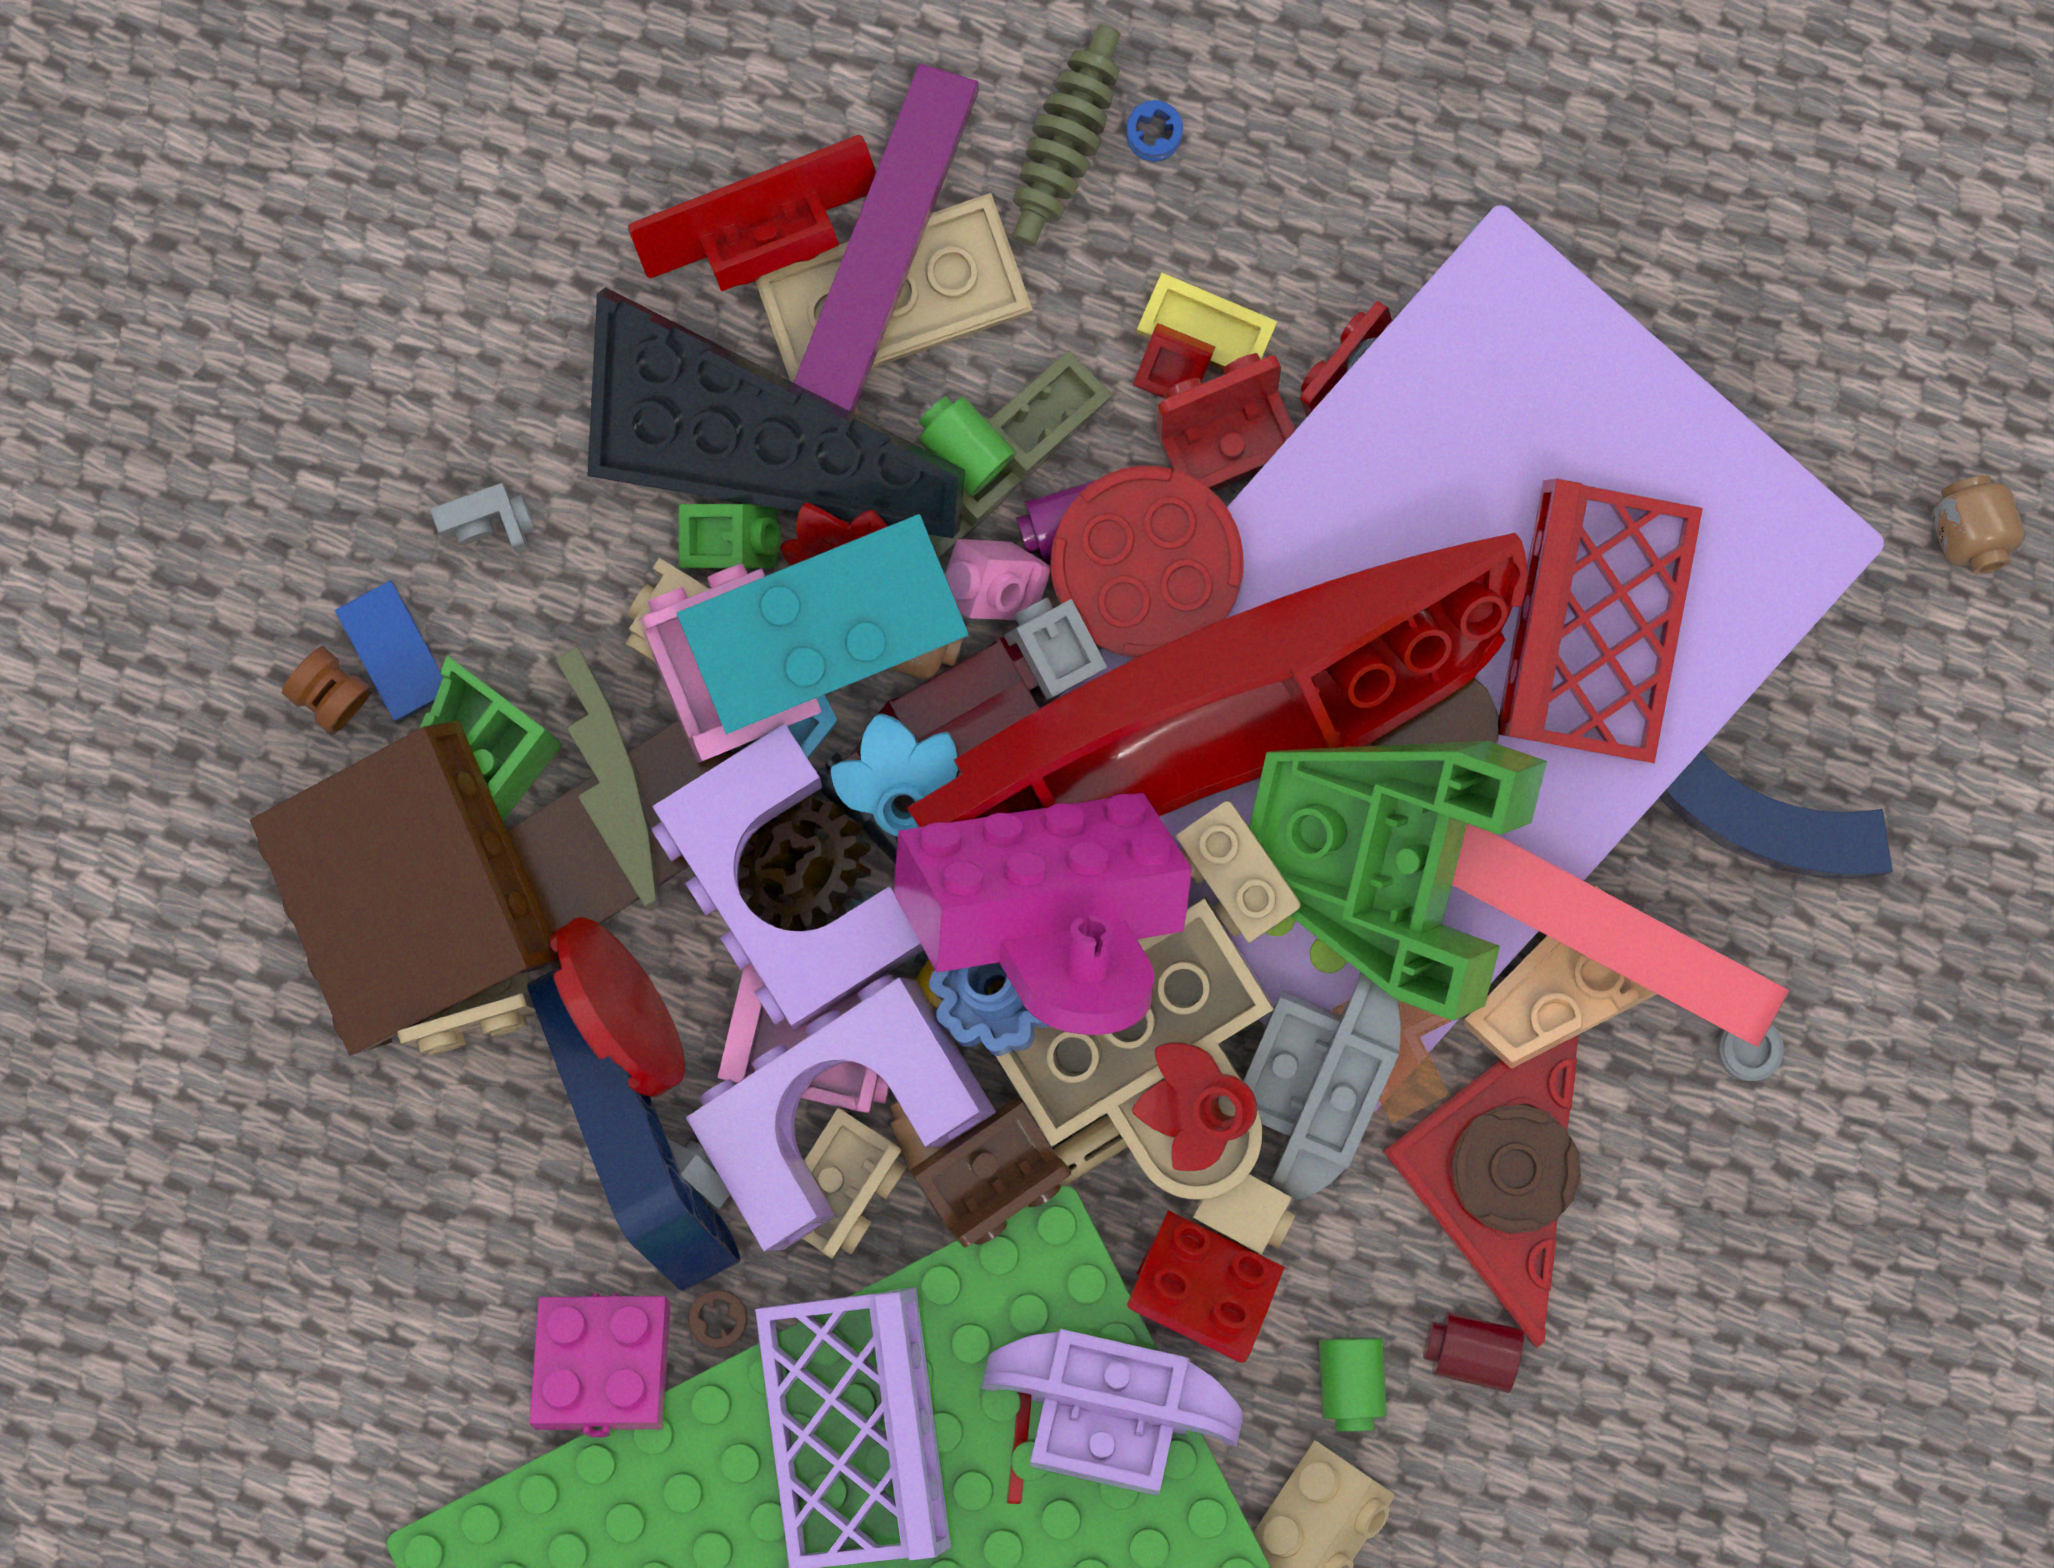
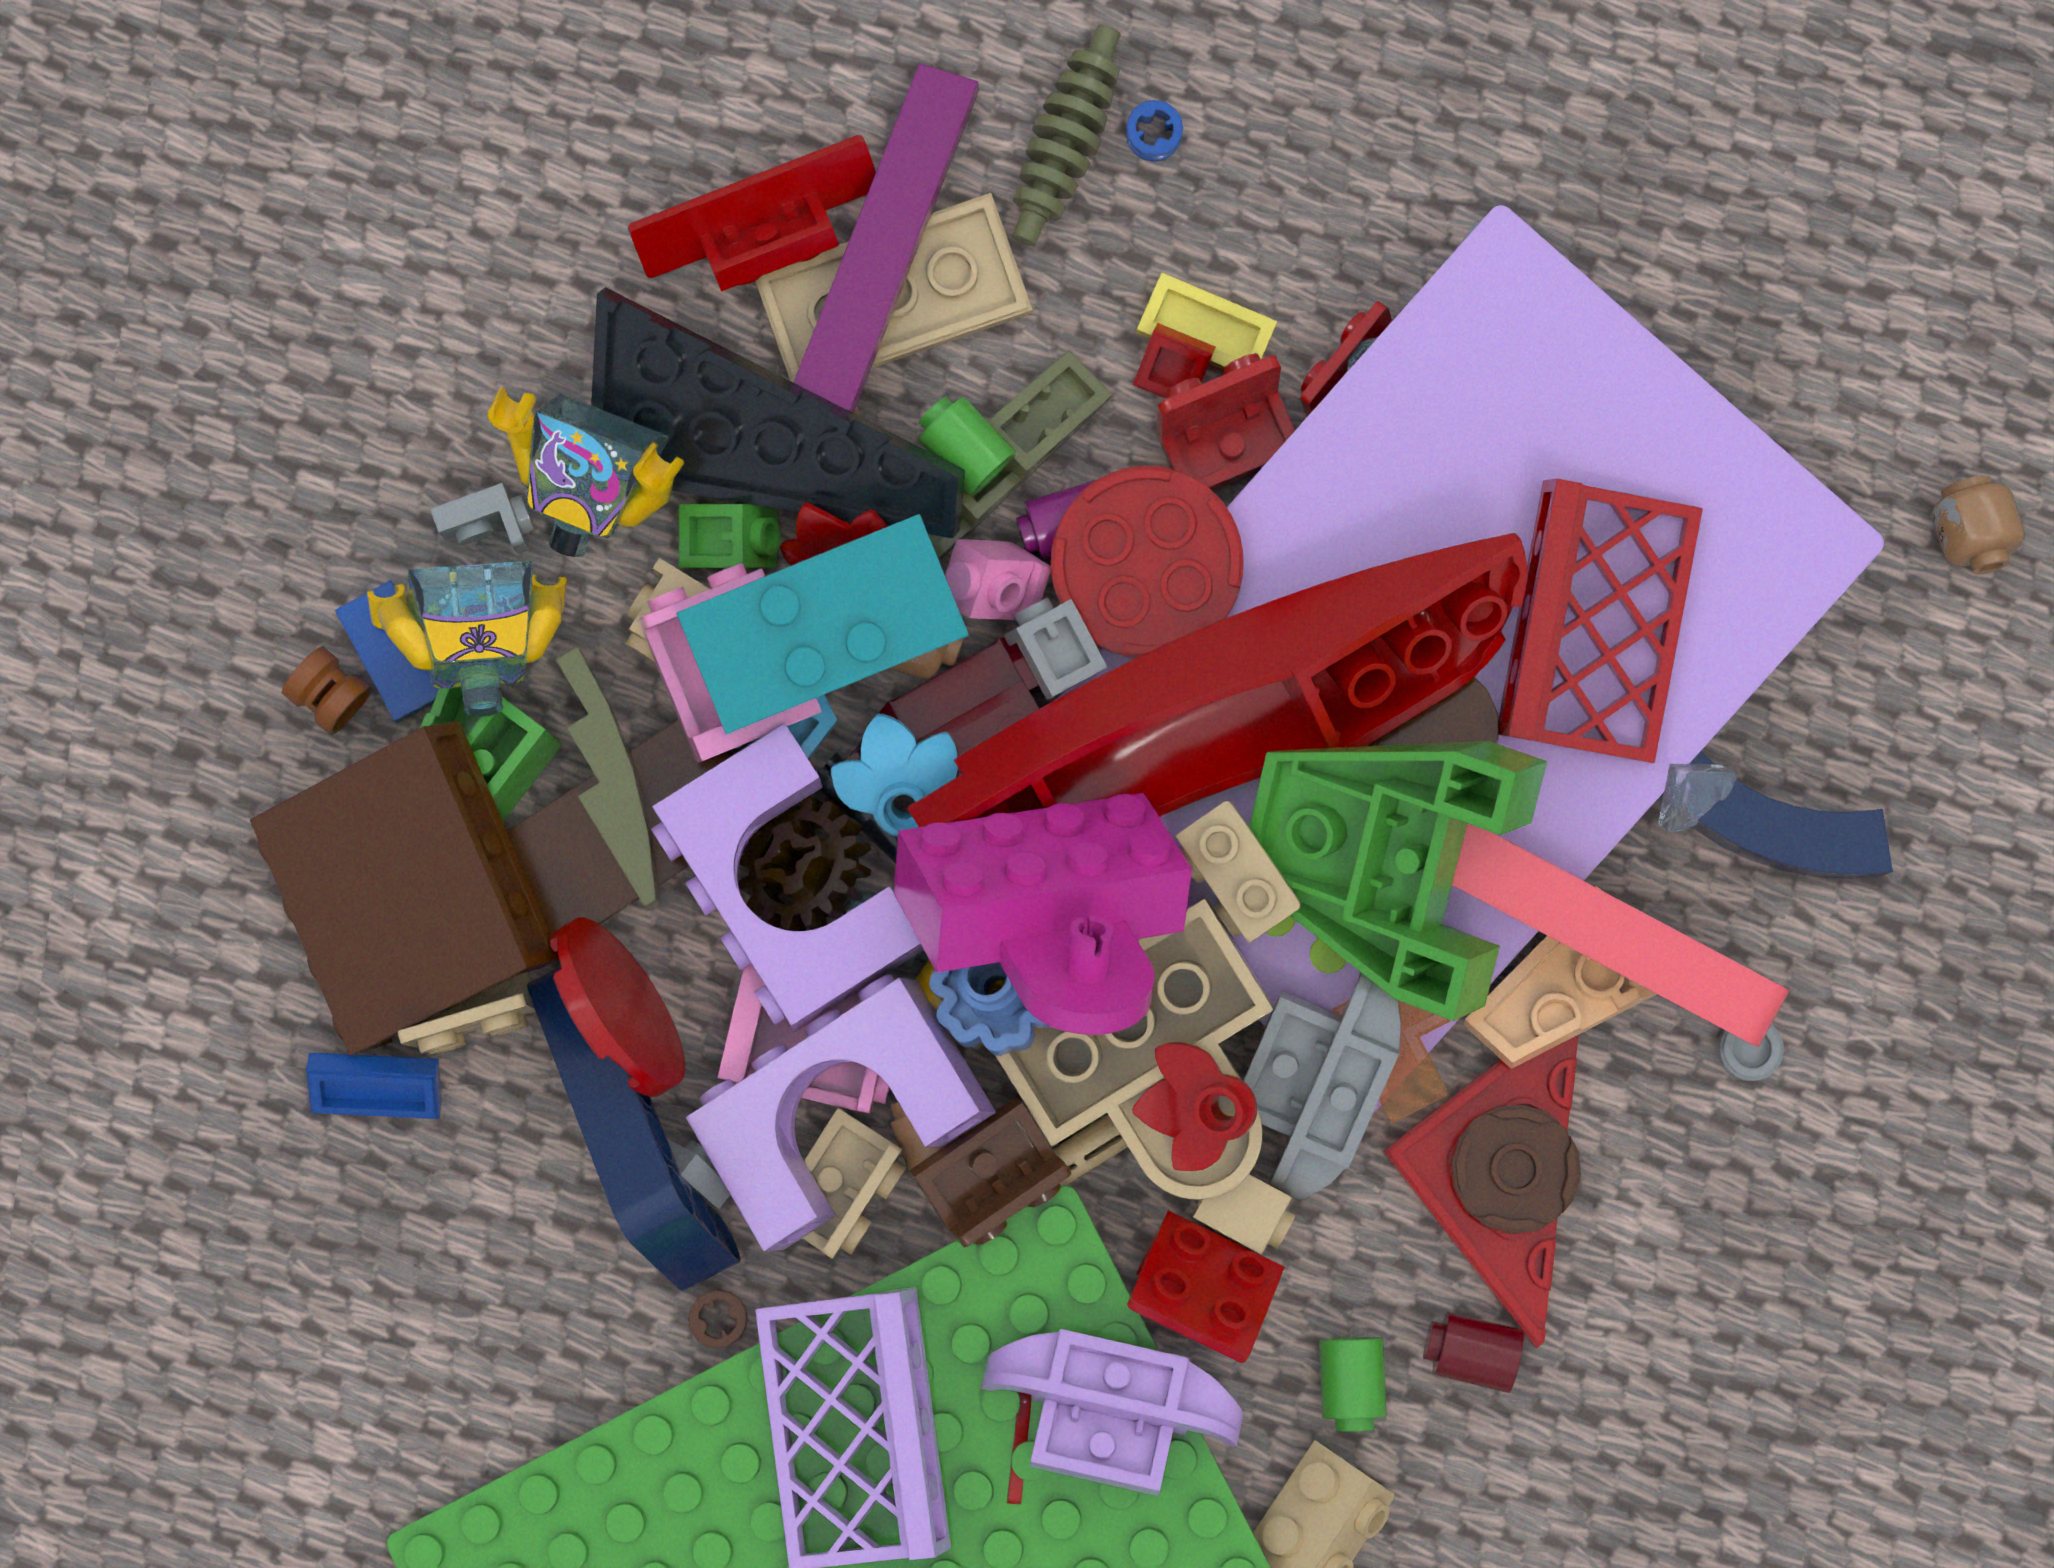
(374, 1085): none -> blue tile
(472, 626): none -> torso
(584, 466): none -> torso
(600, 1363): dark pink plate -> none
(1692, 792): none -> clear tile

